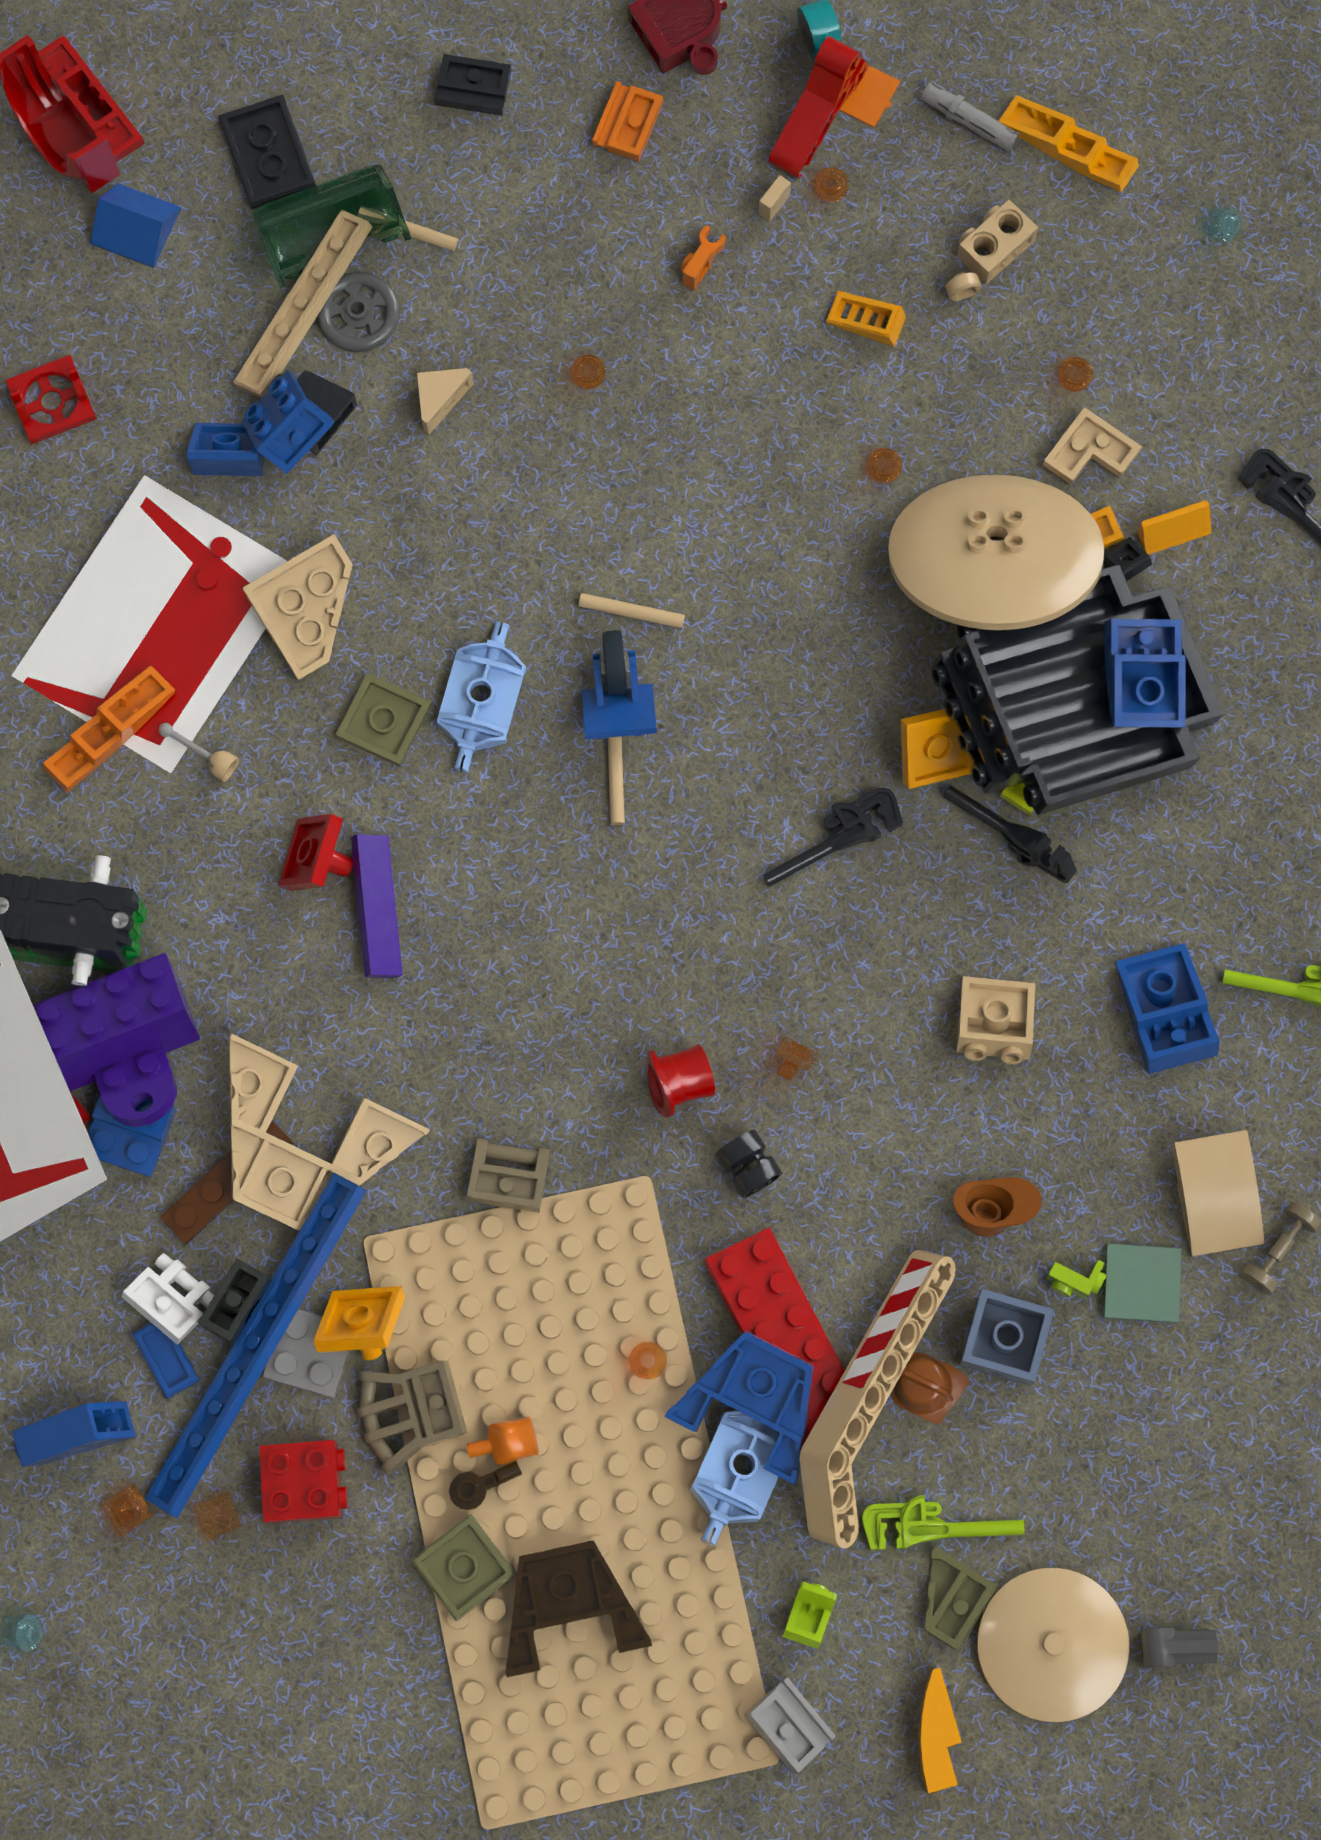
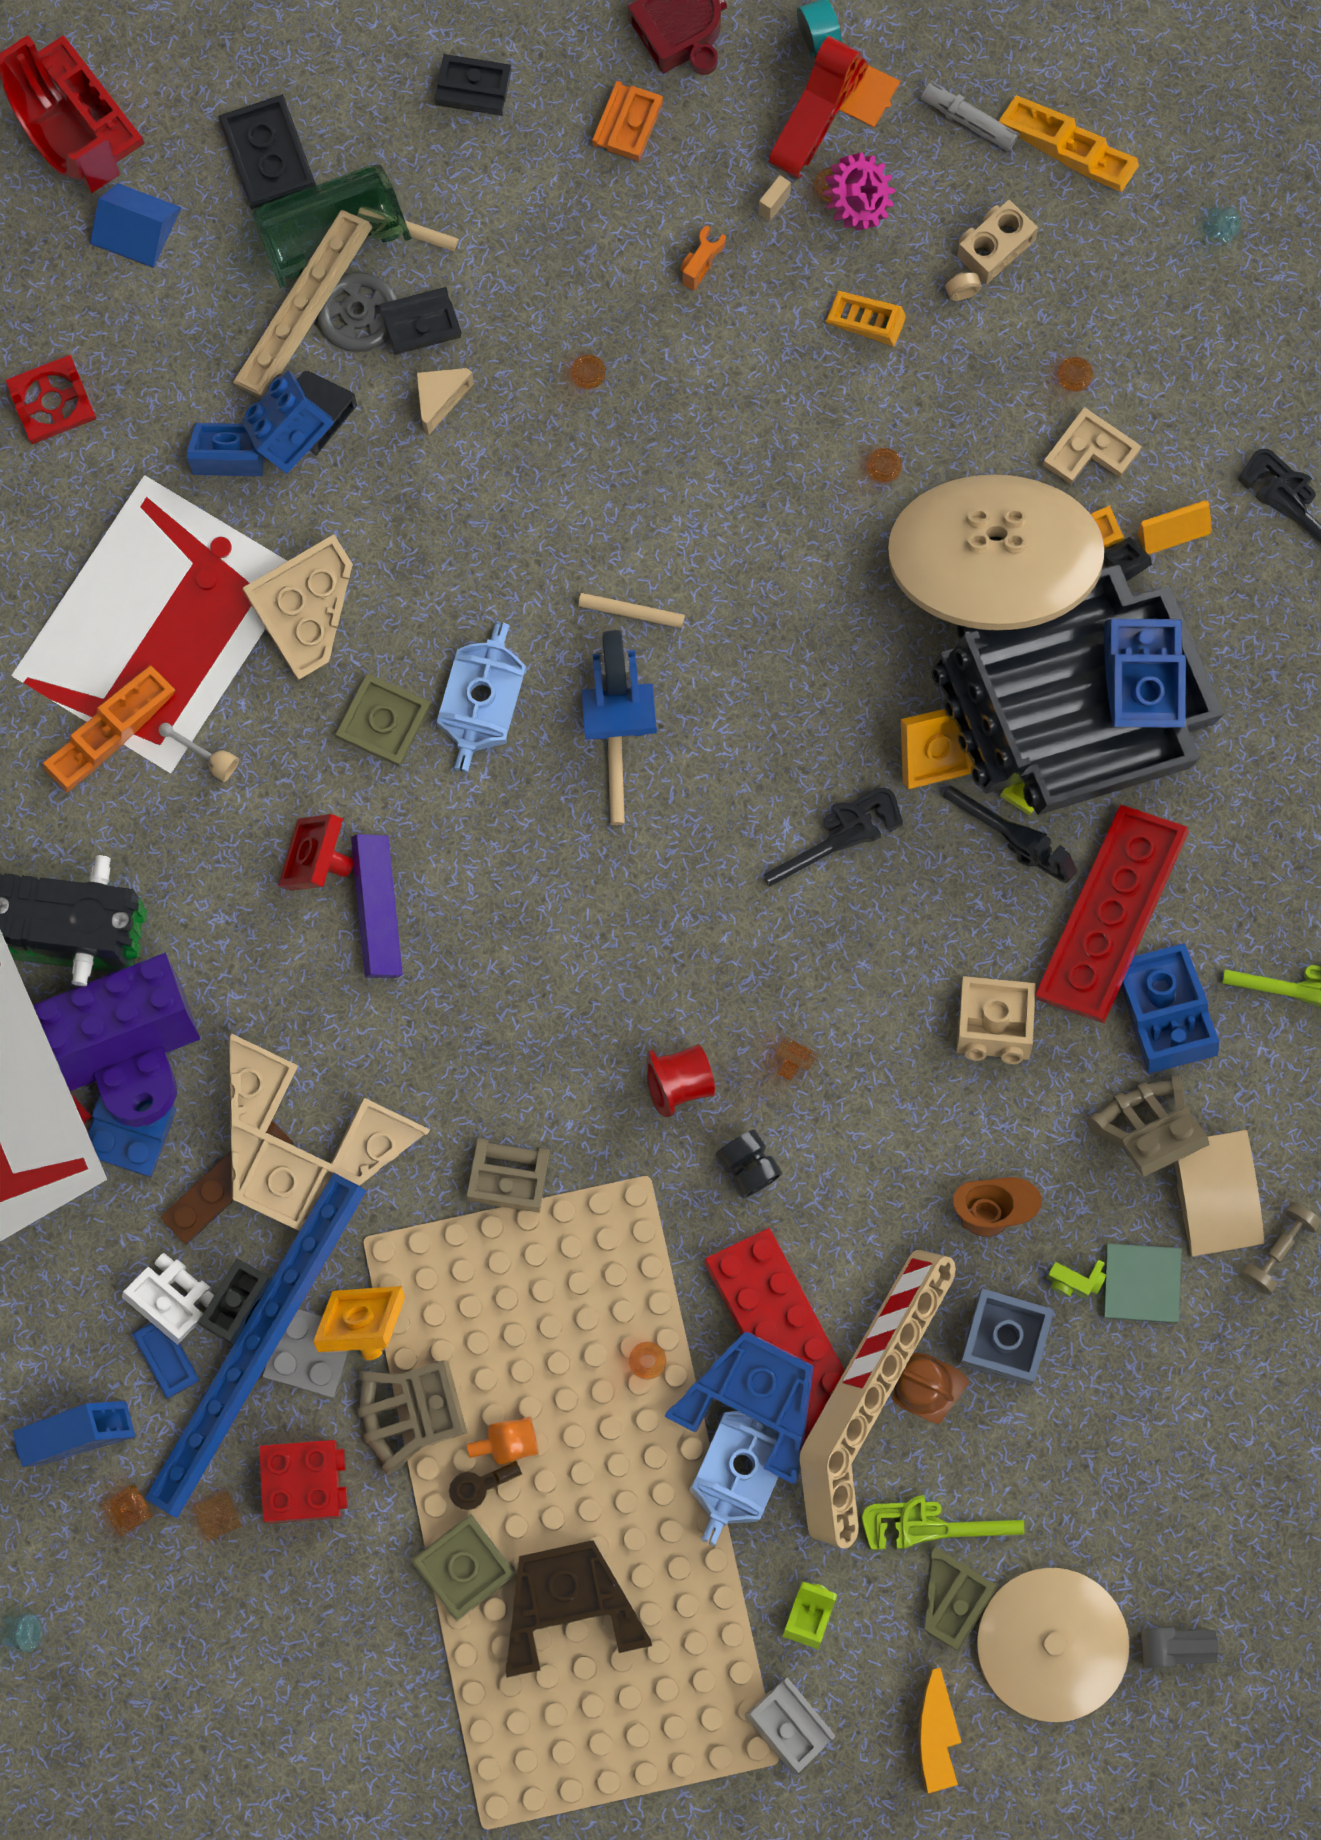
(420, 320): none -> black plate
(859, 191): none -> dark pink gear
(1112, 913): none -> red plate
(1159, 1142): none -> dark tan plate

